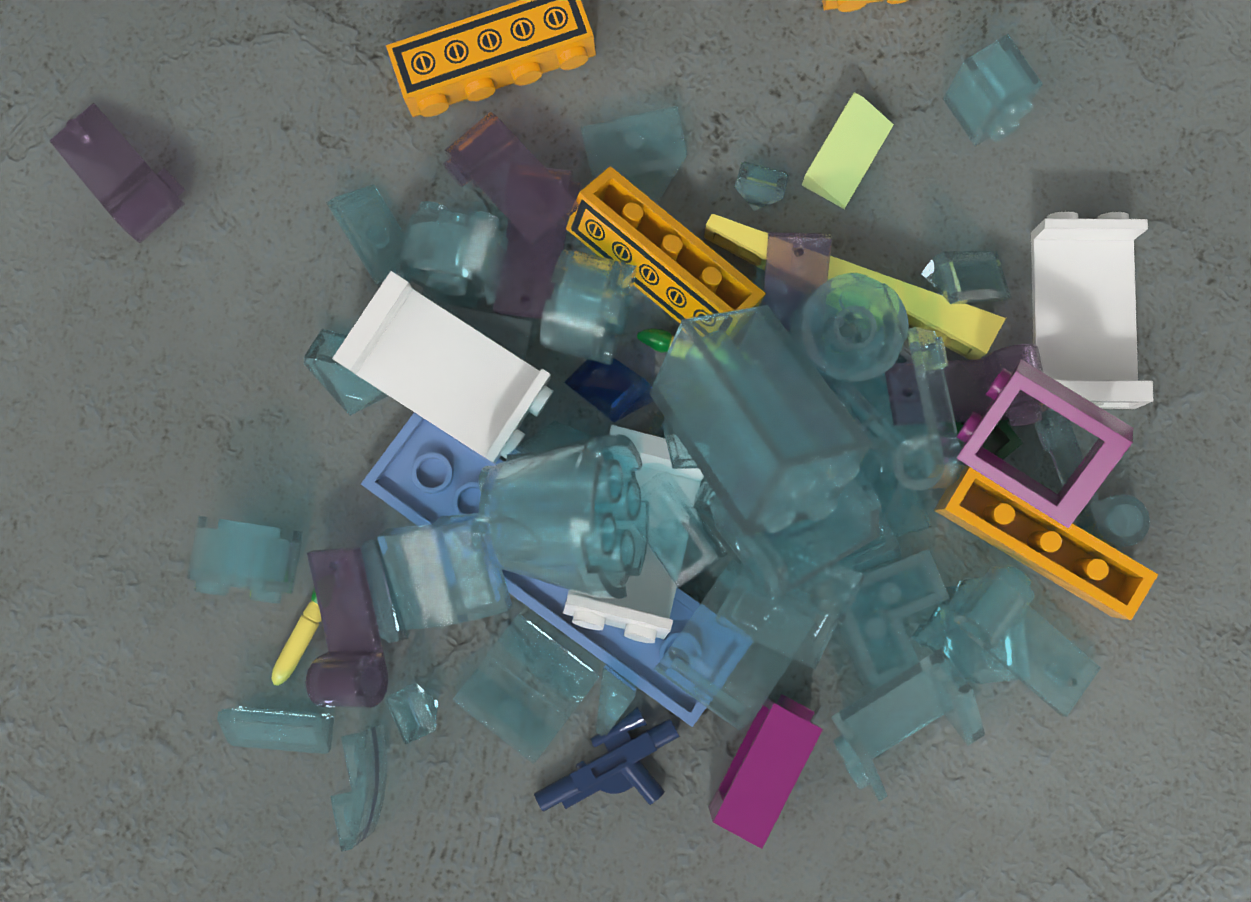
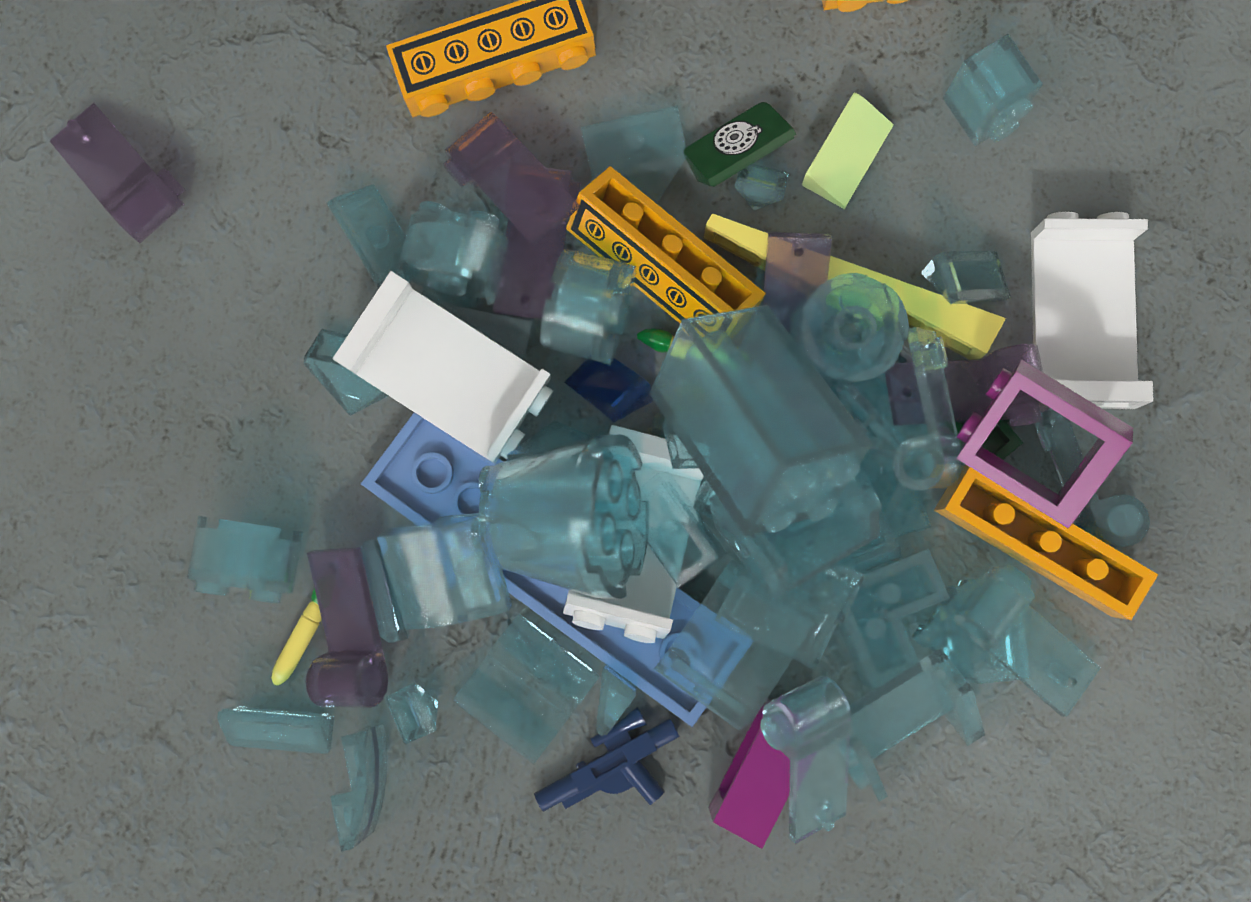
(737, 144): none -> dark green slope
(814, 733): none -> clear light blue door

